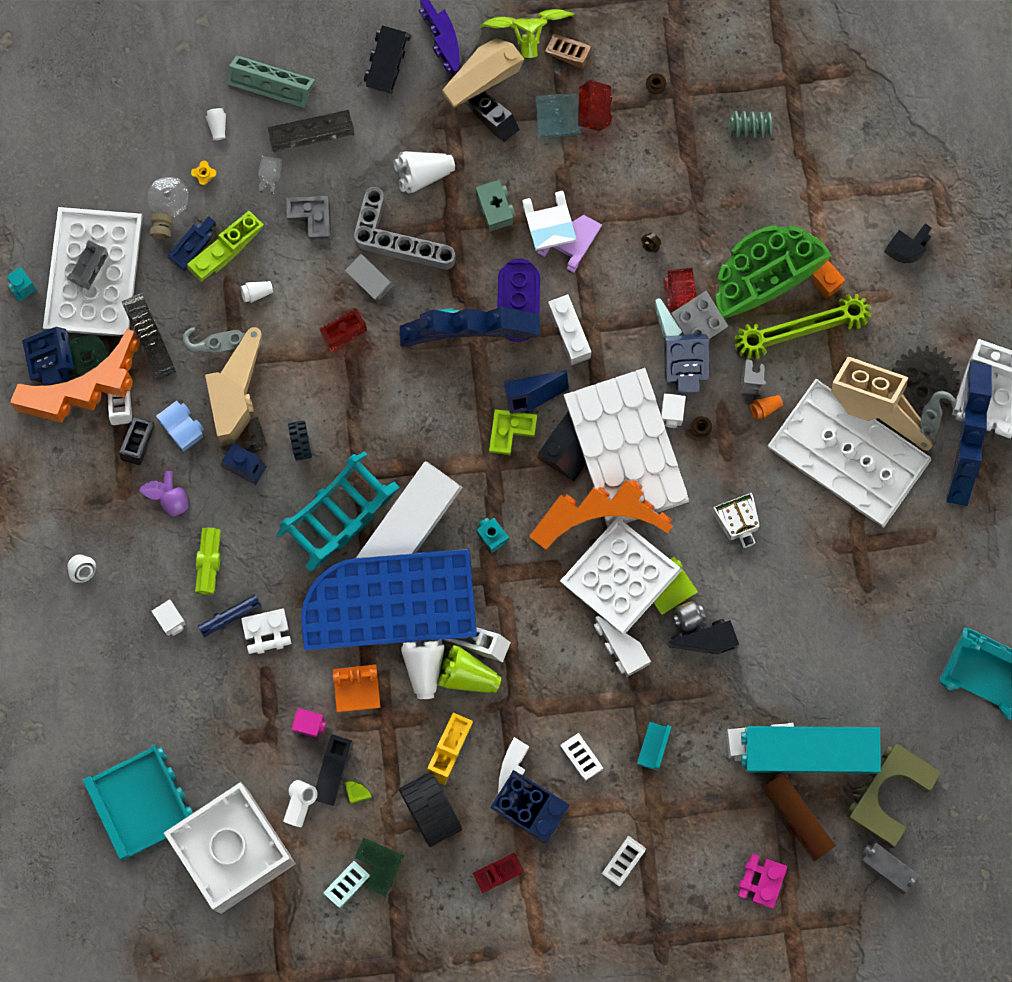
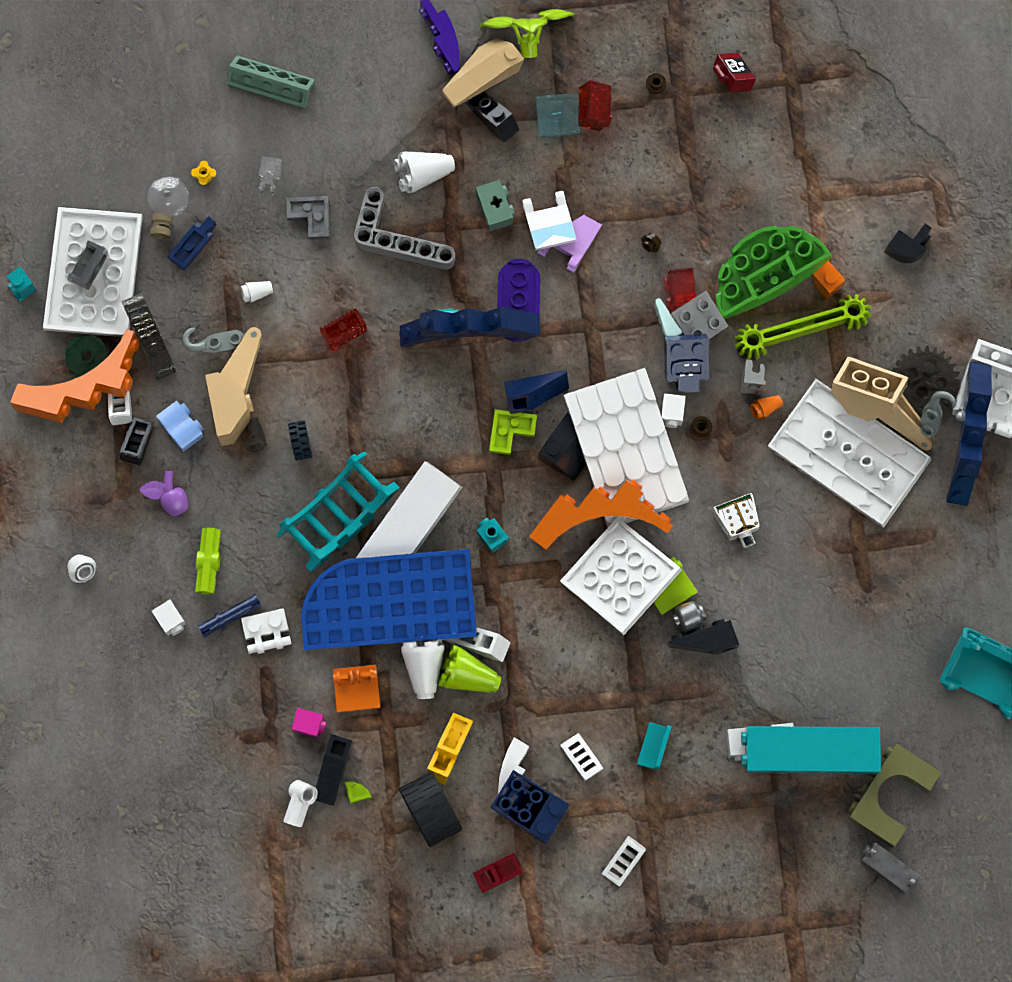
(49, 356): dark blue piece -> none
(138, 801): teal panel -> none
(217, 120): white cone -> none
(226, 247): lime slope -> none
(229, 848): white piece -> none
(243, 463): dark blue torso -> none
(311, 135): clear smoke fence -> none
(335, 885): light aqua slope -> none
(369, 277): light grey hinge -> none
(384, 862): clear green plate -> none
(386, 59): black wedge -> none
(570, 329): white arch -> none
(571, 59): medium nougat slope -> none
(626, 649): white slope -> none
(733, 72): none -> dark red piece
(750, 124): sand green piece -> none
(769, 882): dark pink plate -> none
(798, 817): reddish brown brick -> none

